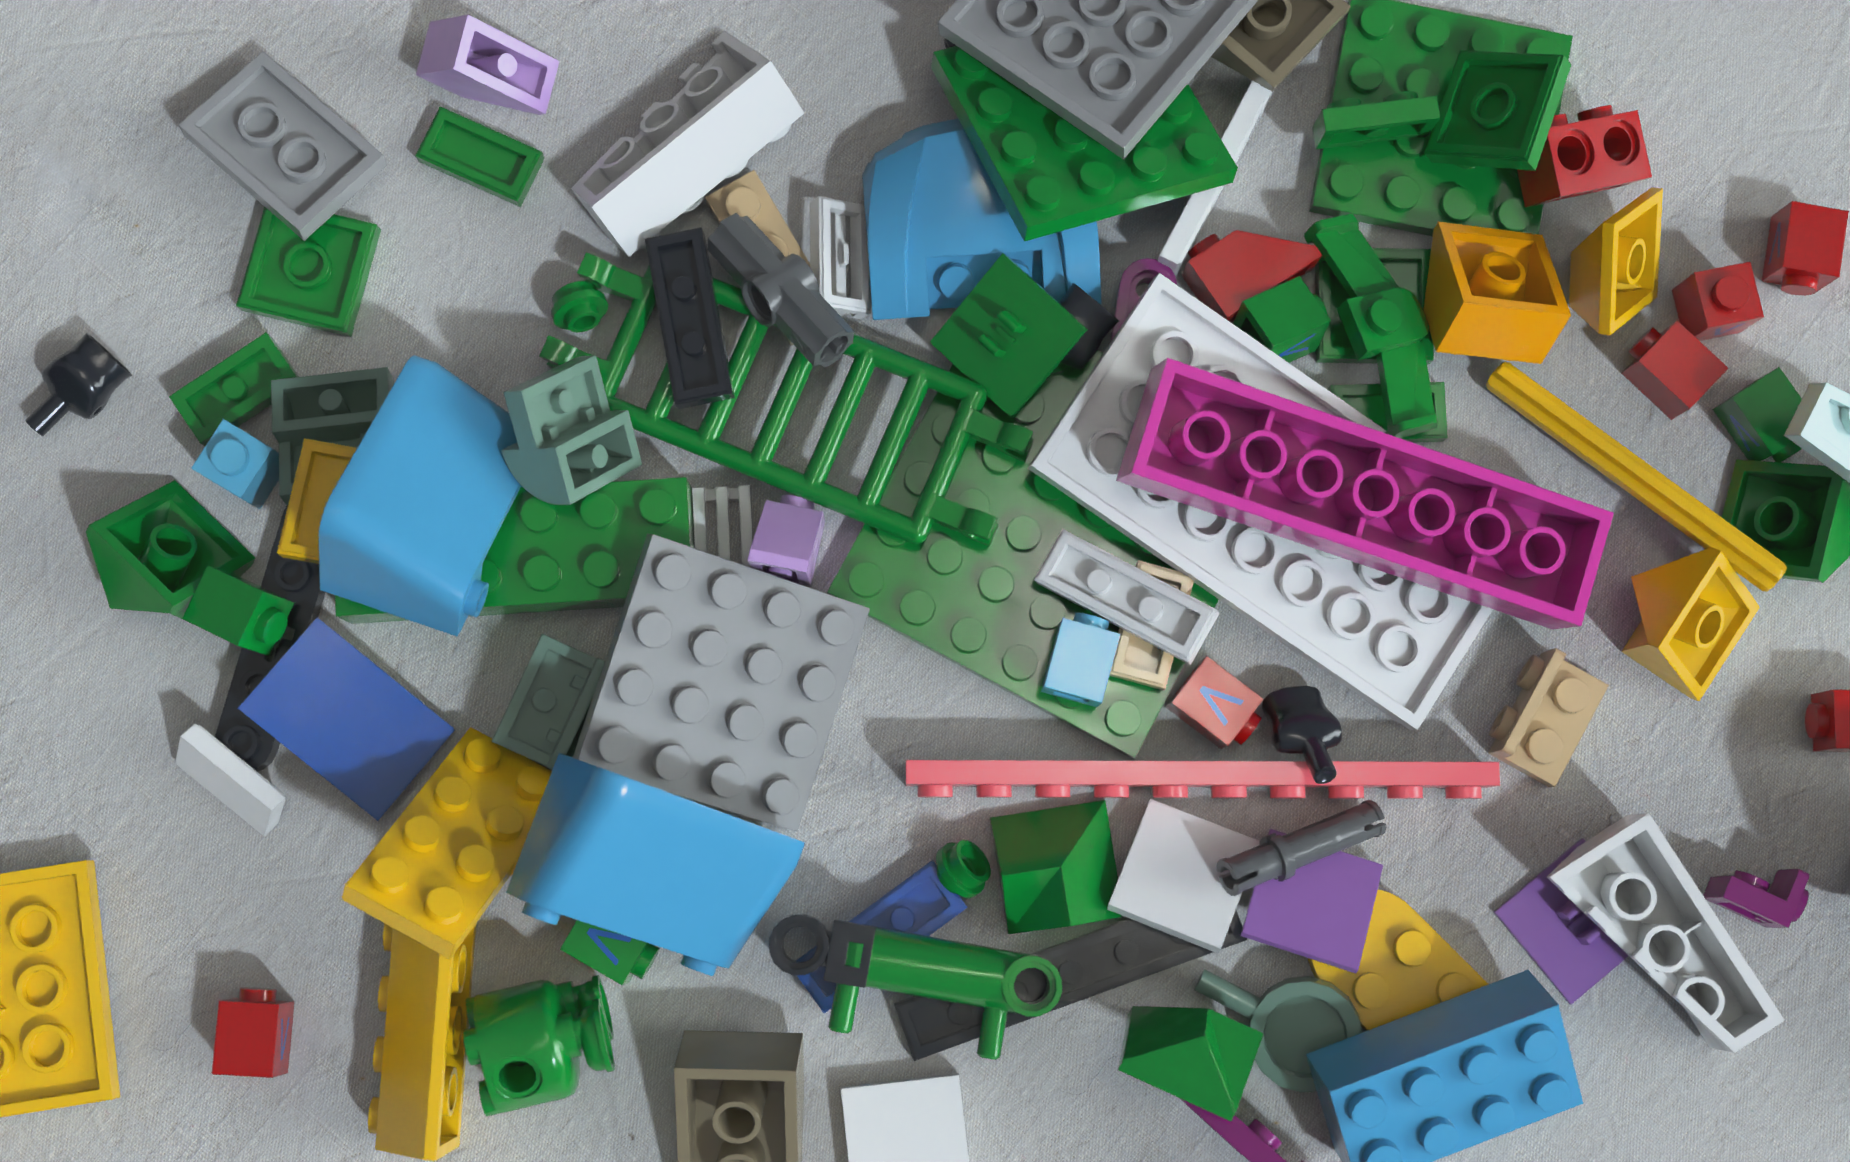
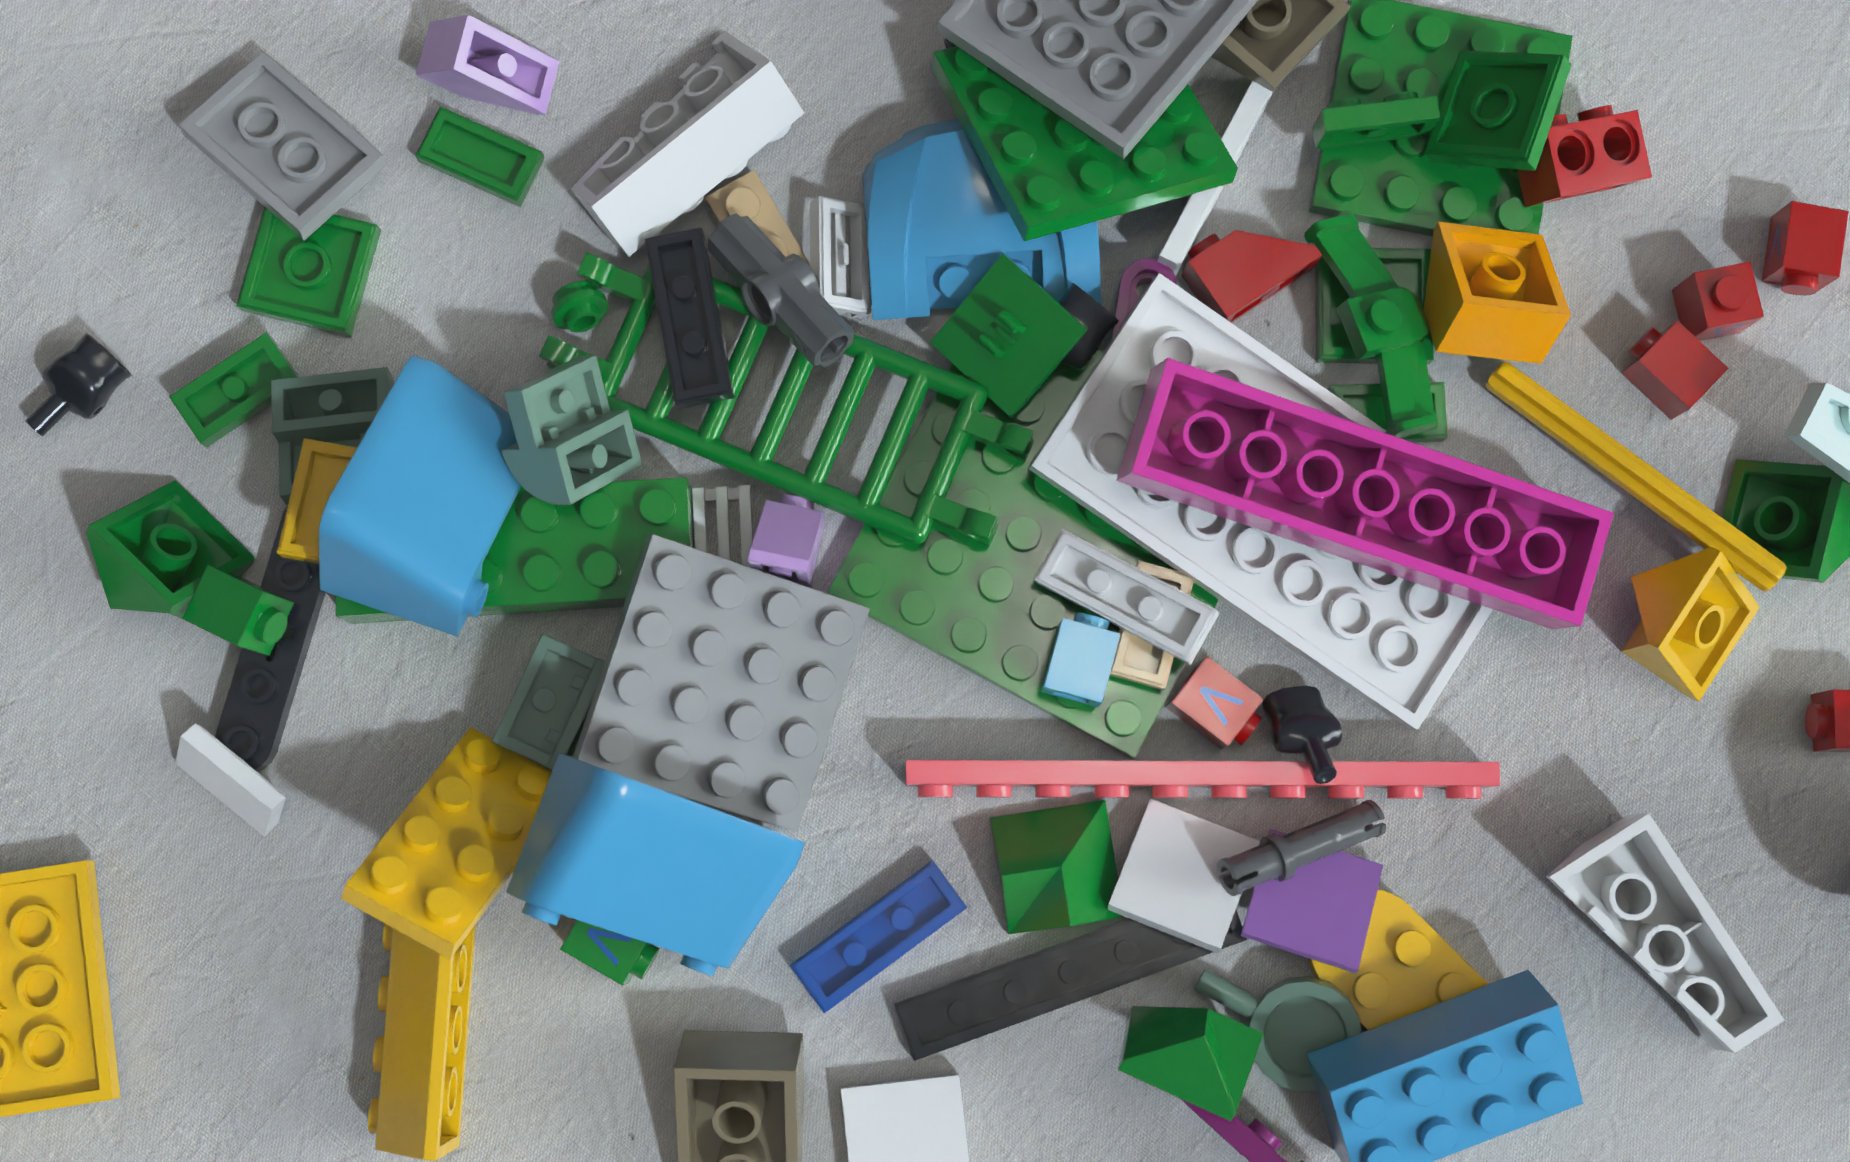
(239, 464): medium azure brick -> none
(253, 1034): red brick -> none
(346, 719): blue tile -> none
(533, 1041): green piece -> none
(917, 966): green piece -> none
(962, 868): green plate -> none
(1285, 319): green brick -> none
(1546, 717): tan bracket -> none
(1559, 935): medium lavender piece -> none
(1618, 265): yellow slope -> none
(1749, 897): magenta bracket -> none
(1761, 416): green brick -> none

